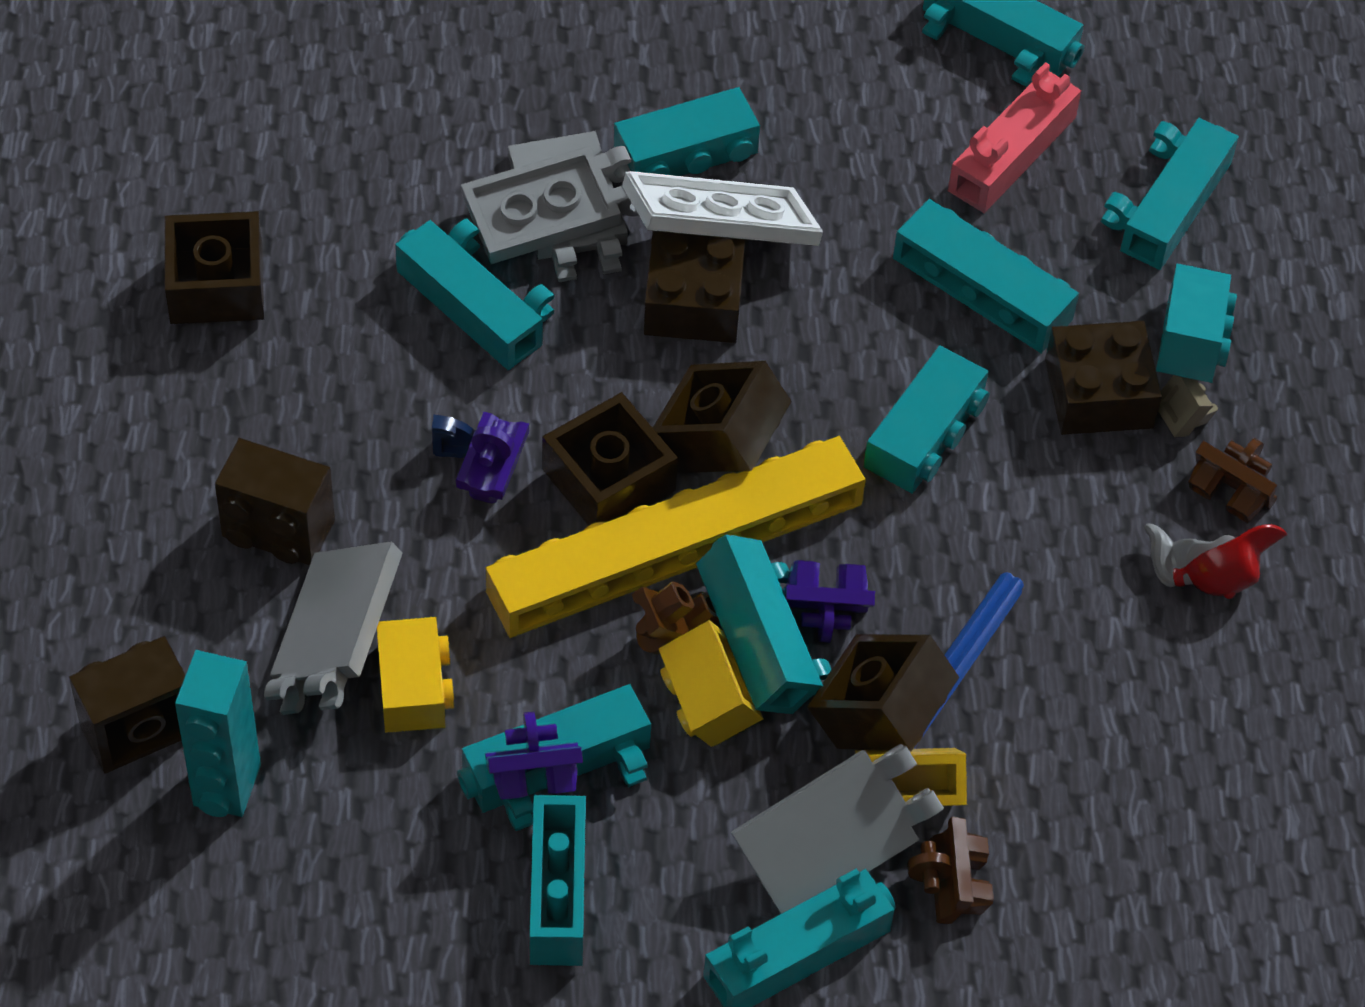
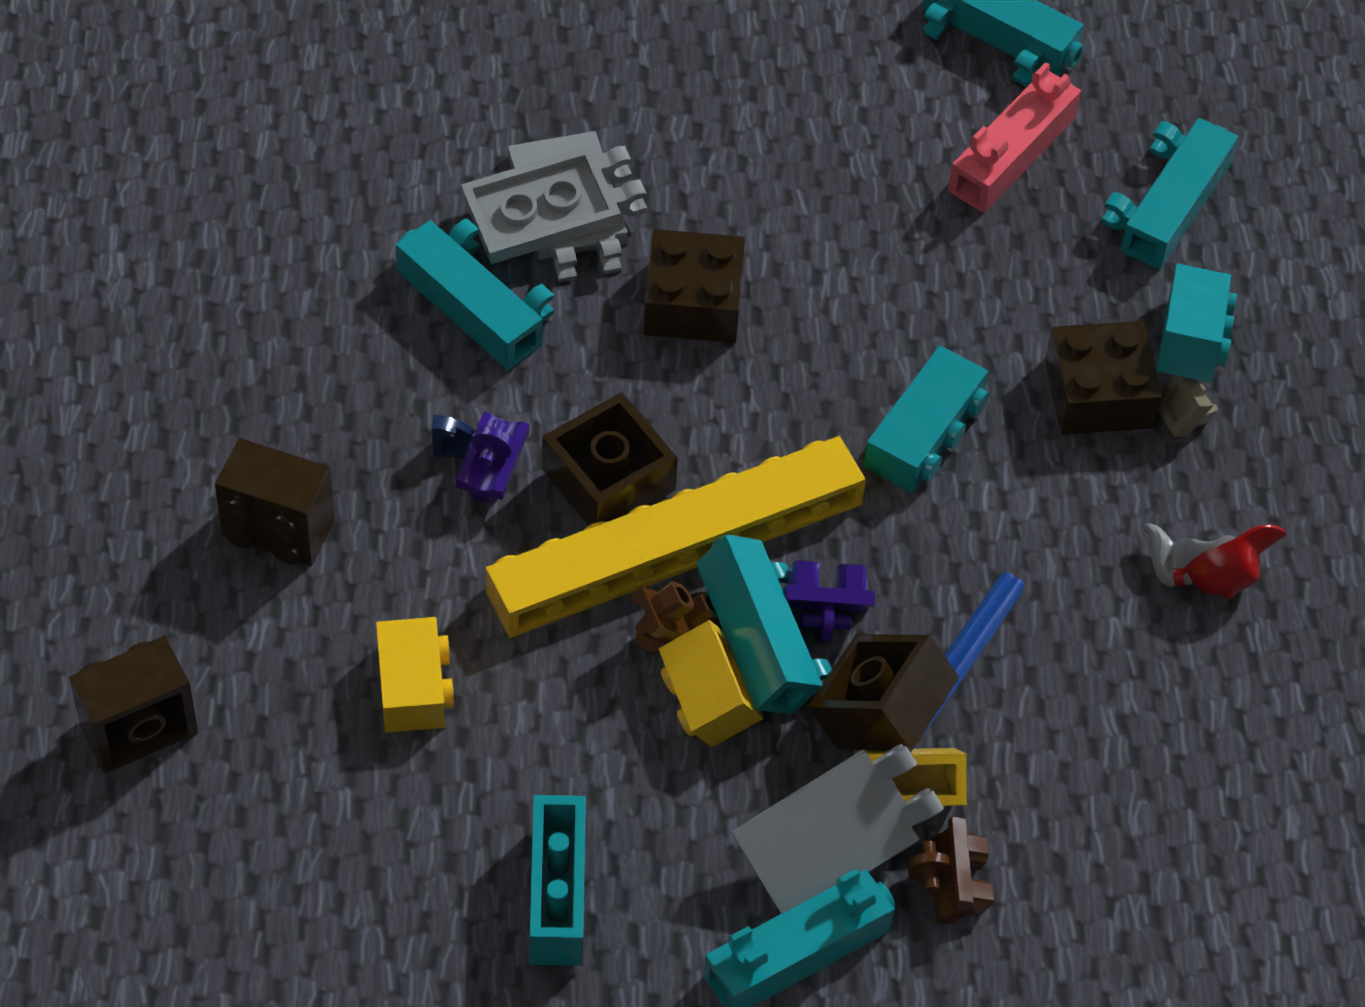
(214, 267): dark brown brick -> none
(218, 733): teal brick -> none
(332, 625): light grey tile -> none
(510, 765): dark purple hips -> none
(605, 727): teal brick -> none
(691, 135): teal brick -> none
(721, 208): white tile -> none
(722, 416): dark brown brick -> none
(984, 274): teal brick -> none
(1251, 488): reddish brown hips -> none

